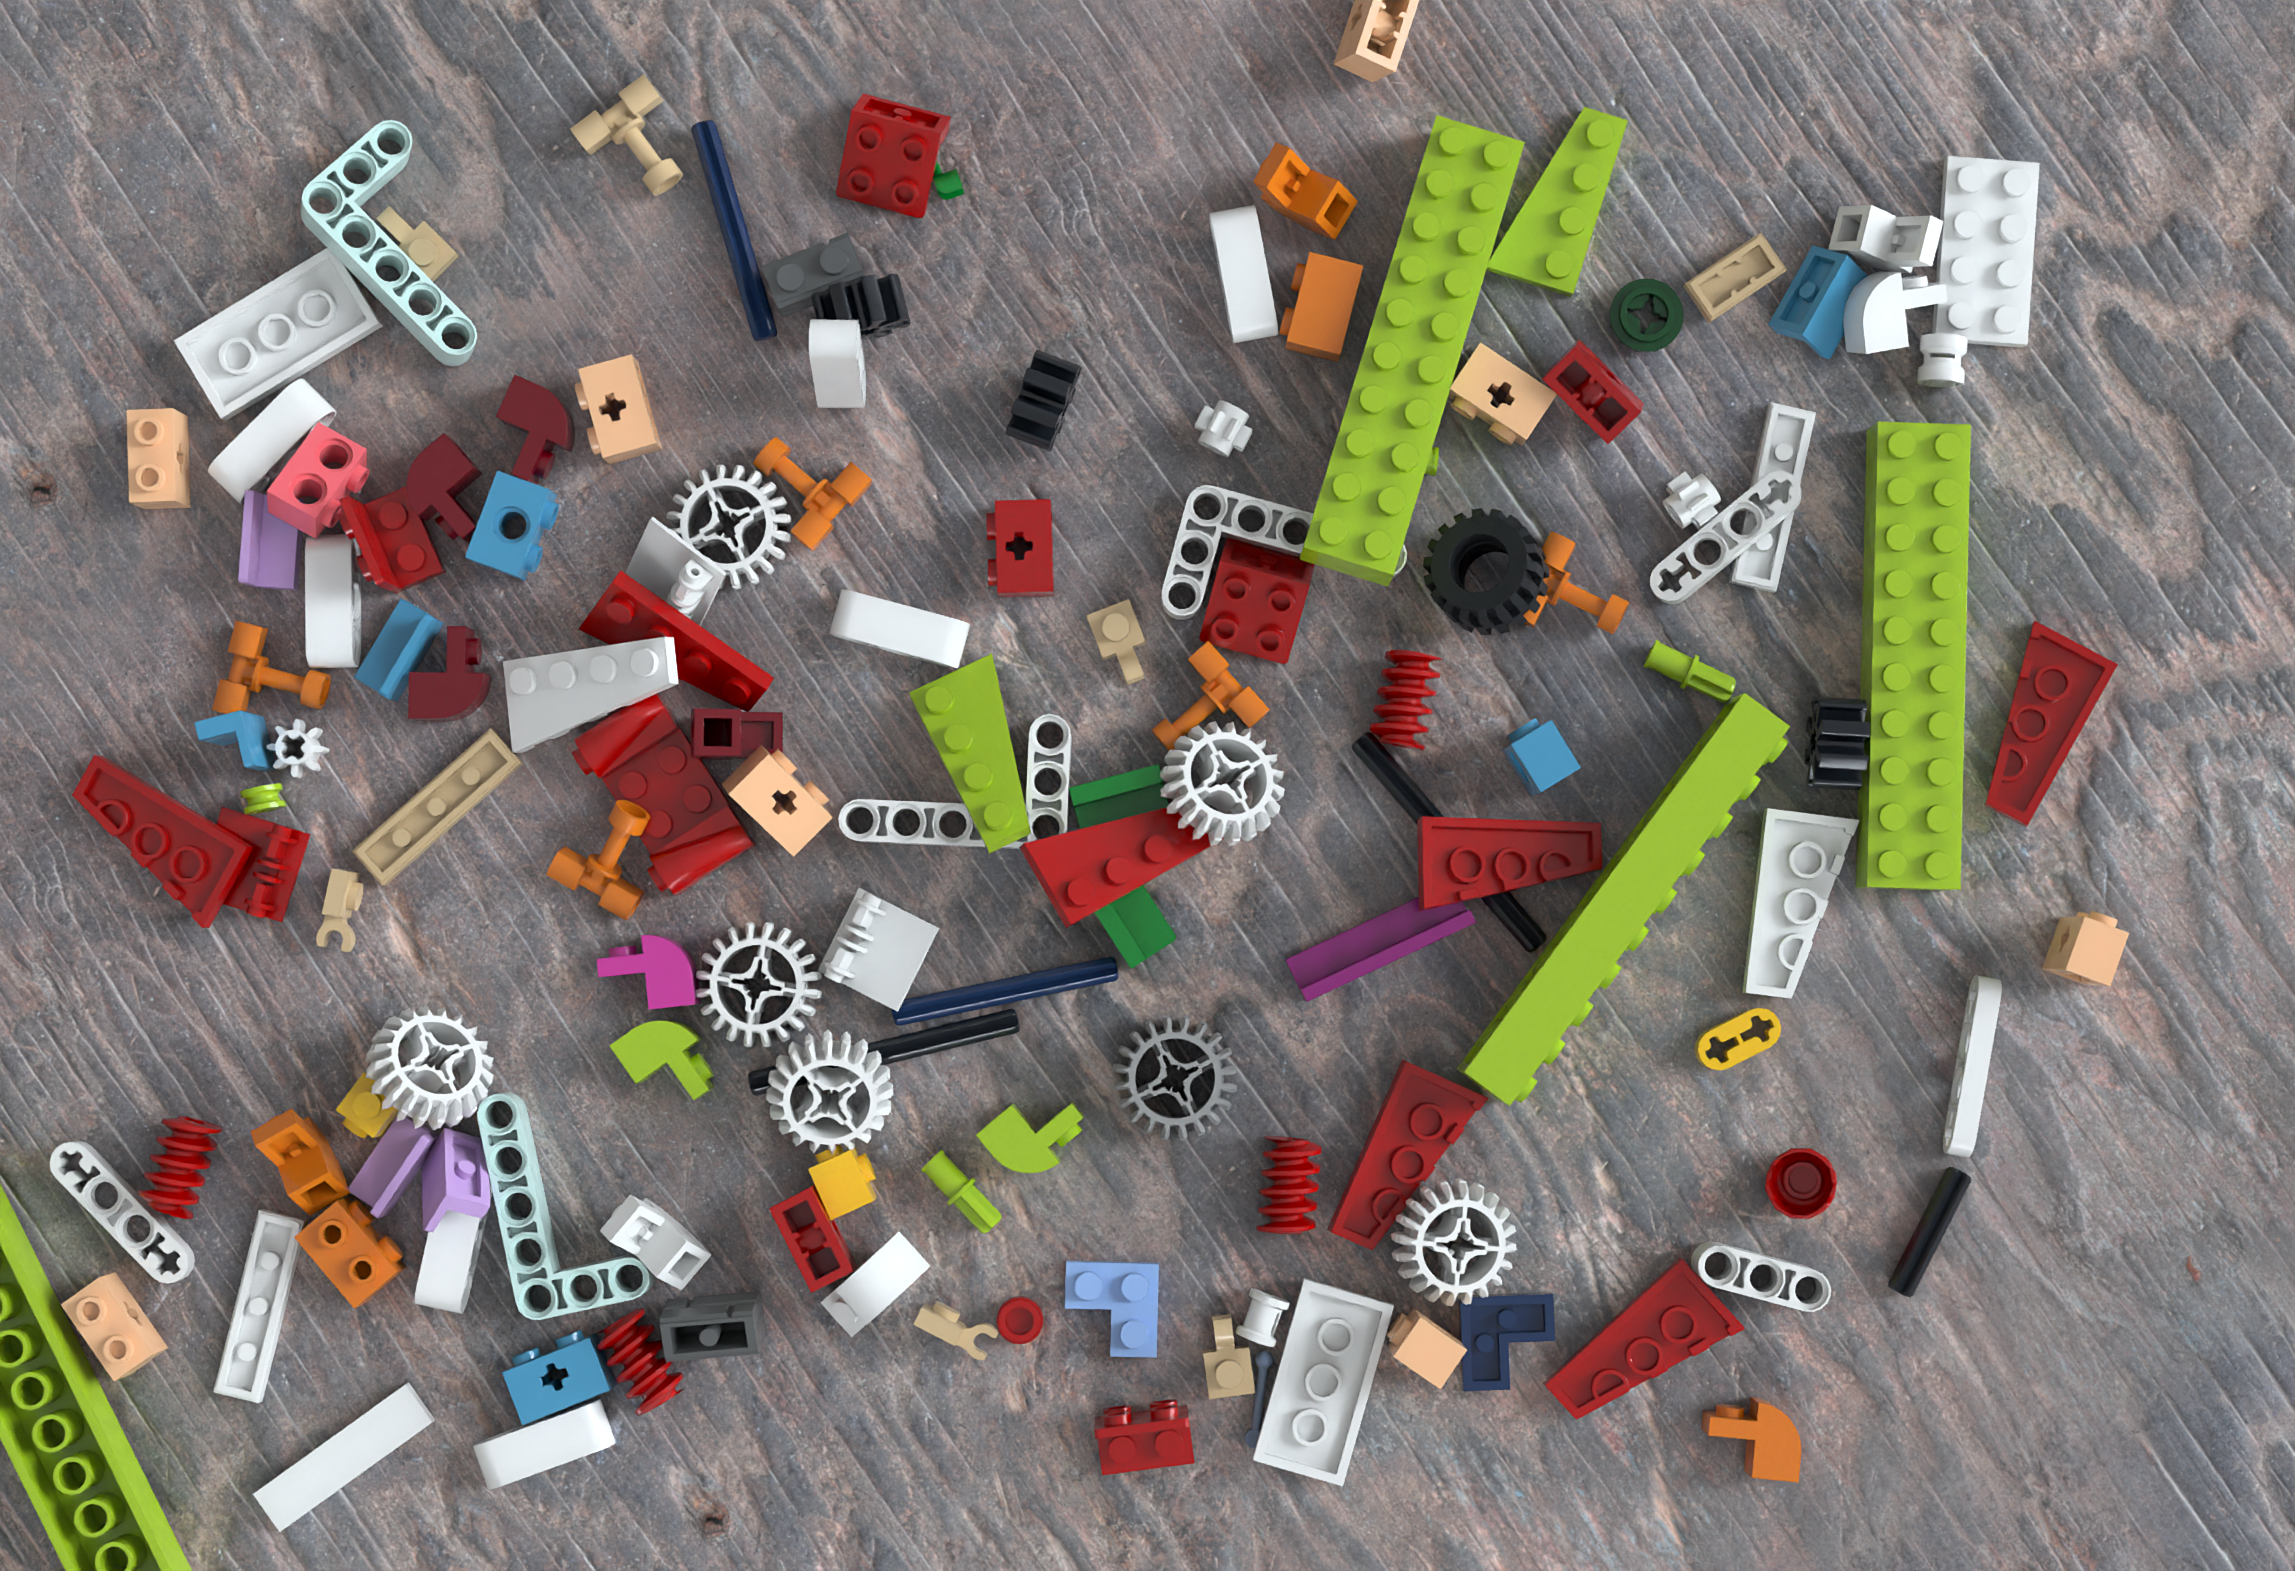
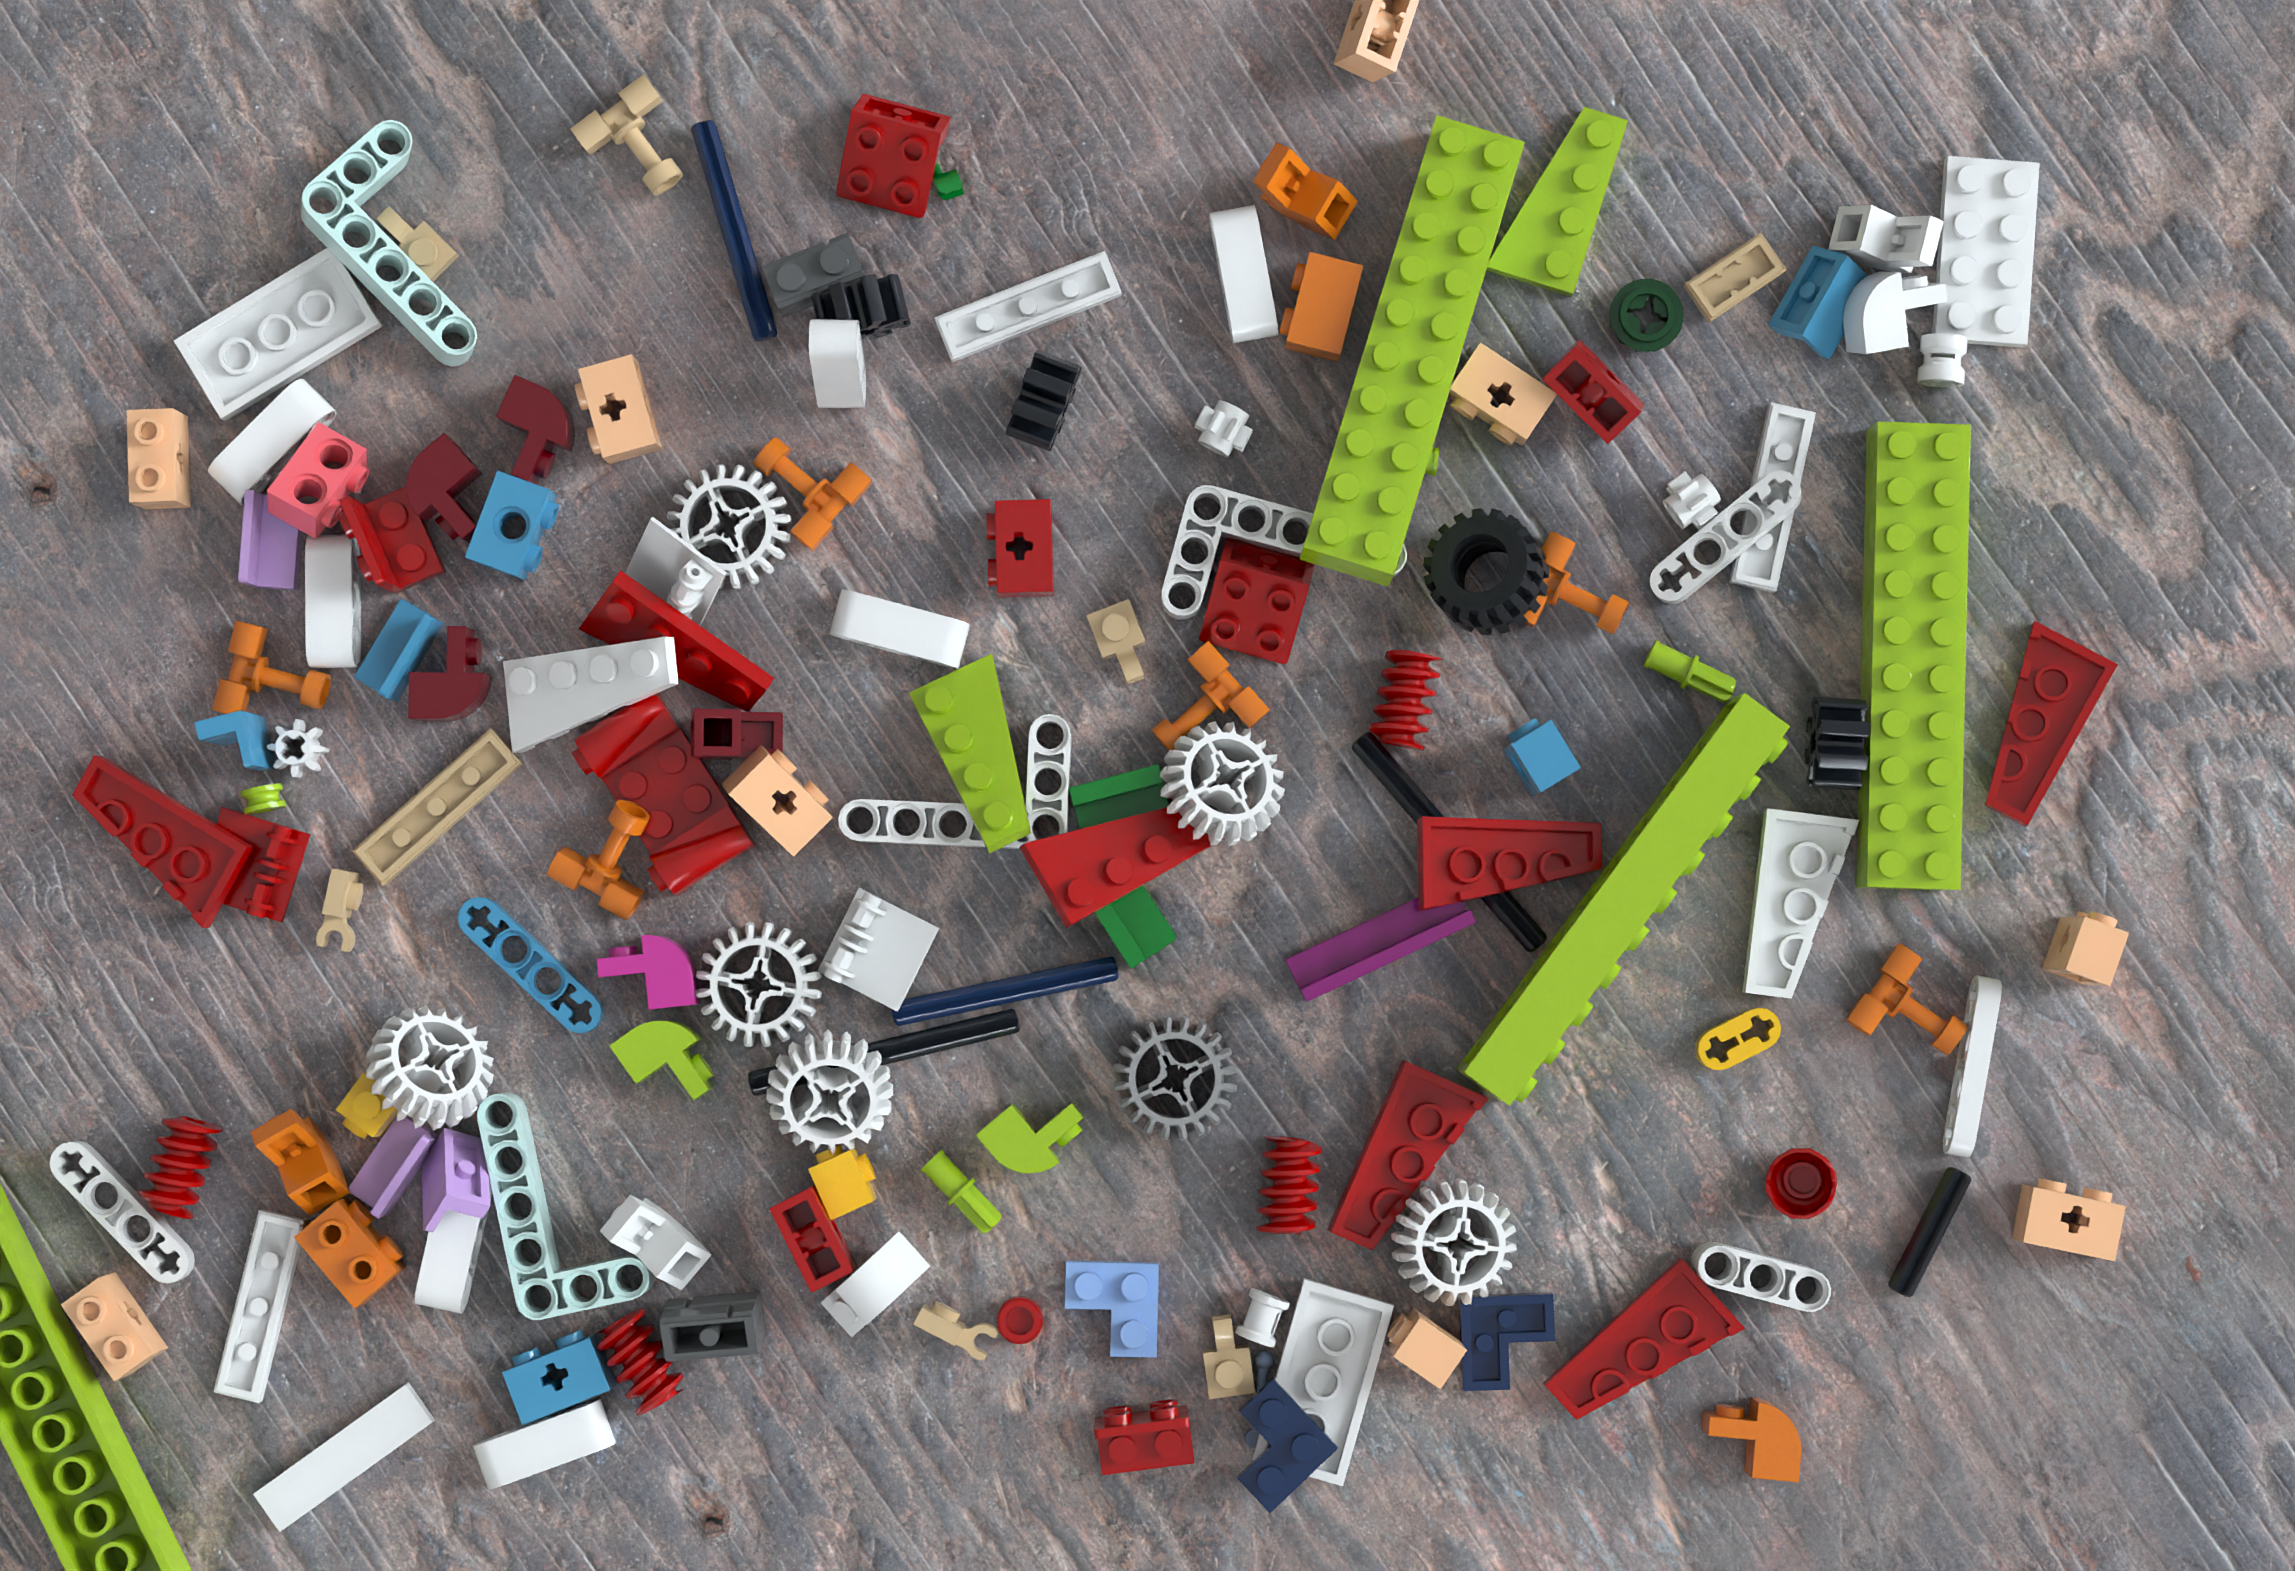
(534, 961): none -> dark azure beam
(1028, 306): none -> white tile
(1294, 1449): none -> dark blue plate
(1892, 996): none -> orange bar
(2092, 1235): none -> light nougat brick

